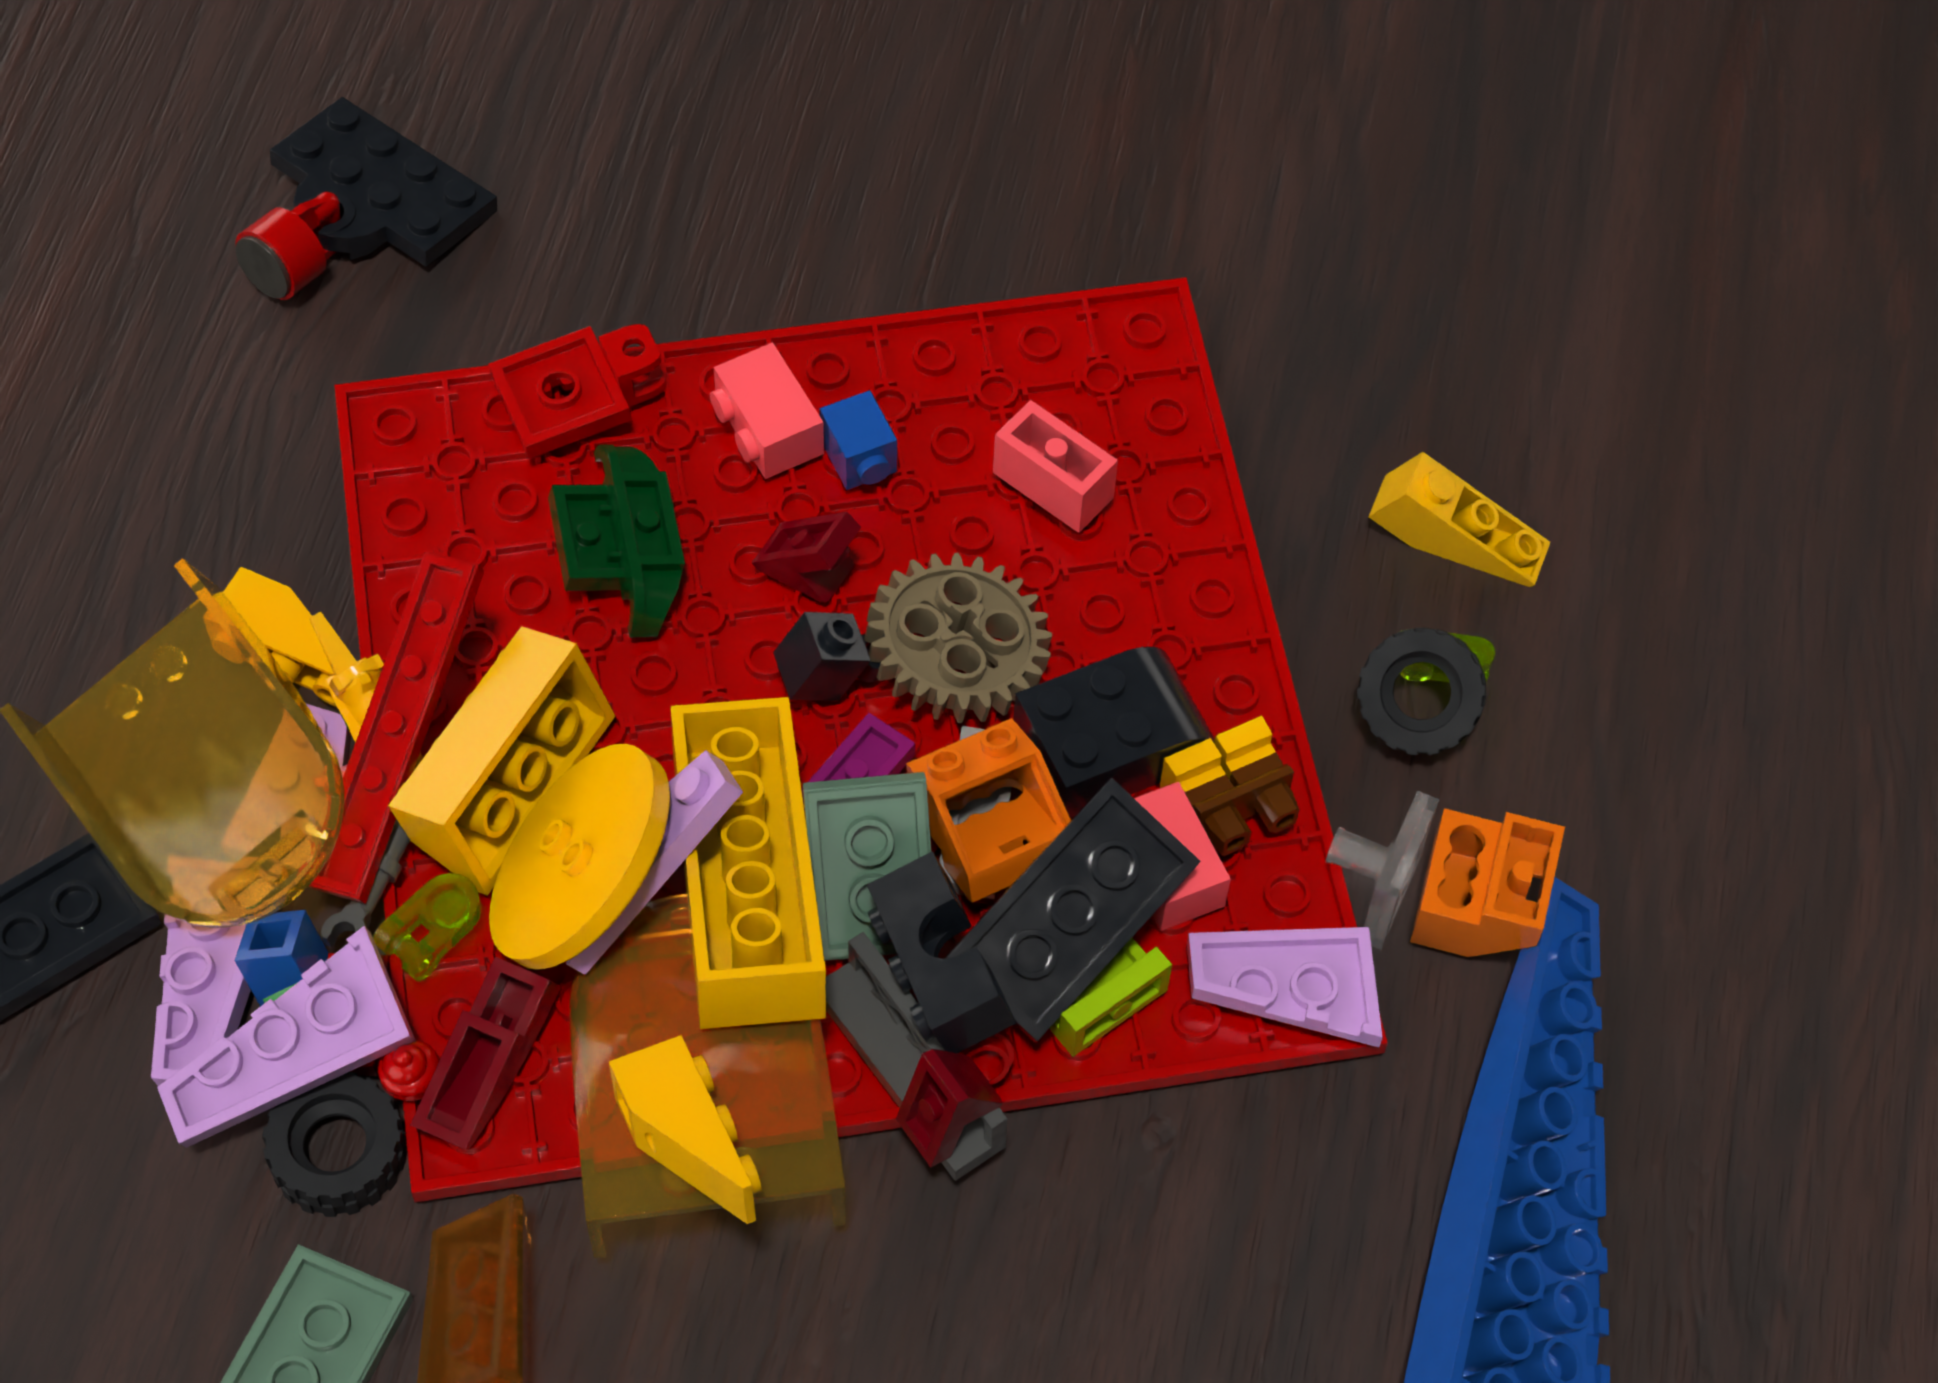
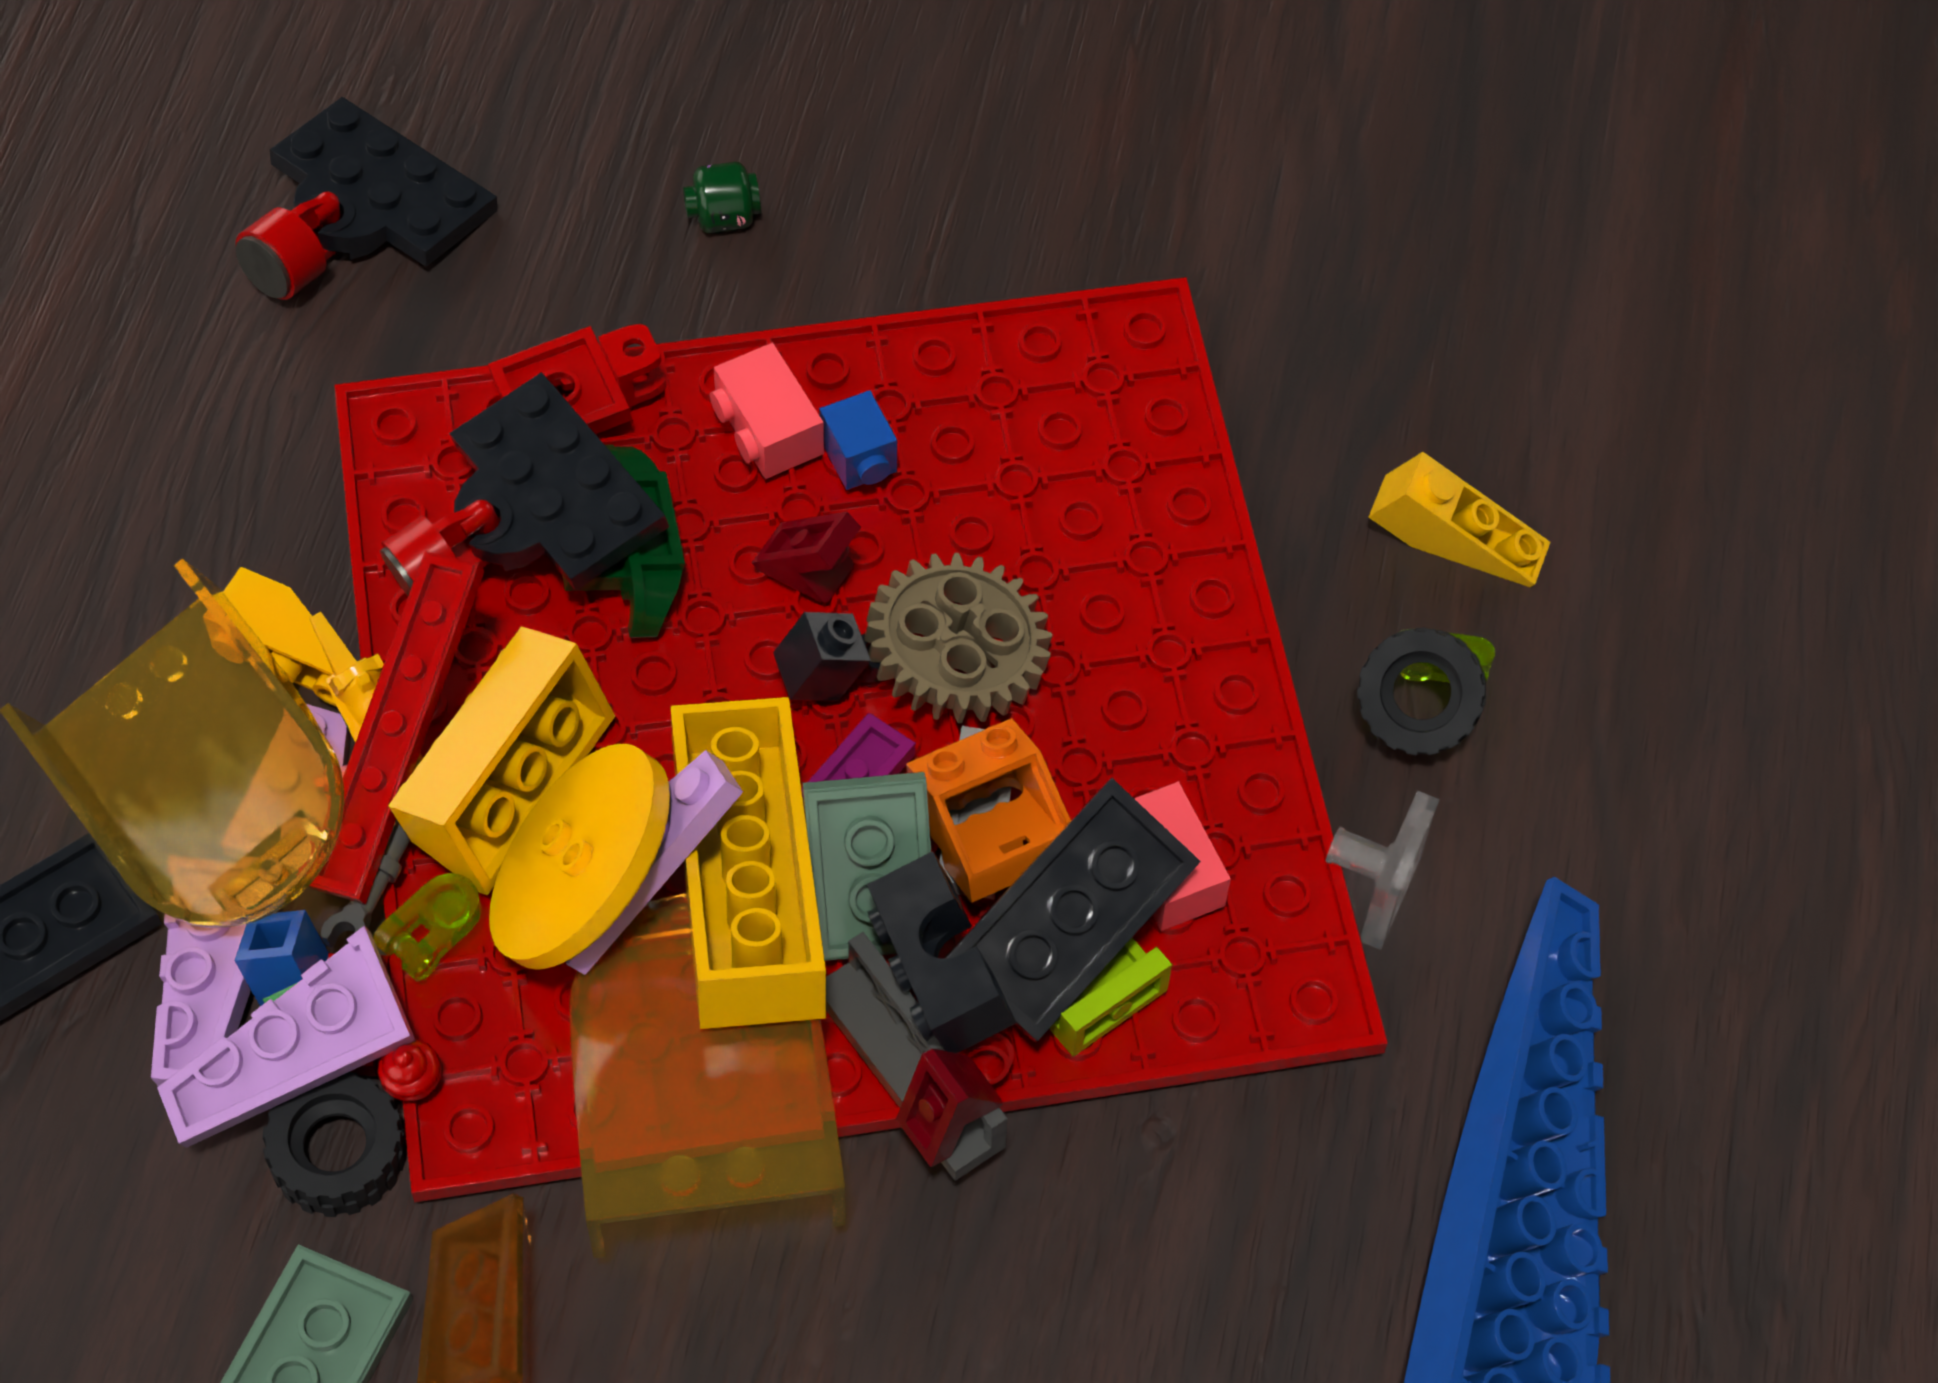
(485, 1053): dark red slope -> none
(535, 492): none -> black plate
(677, 1124): yellow slope -> none
(722, 197): none -> dark green head
(1054, 466): coral brick -> none
(1110, 723): black brick -> none
(1234, 781): reddish brown hips -> none
(1292, 976): lavender wing -> none
(1480, 883): orange piece -> none

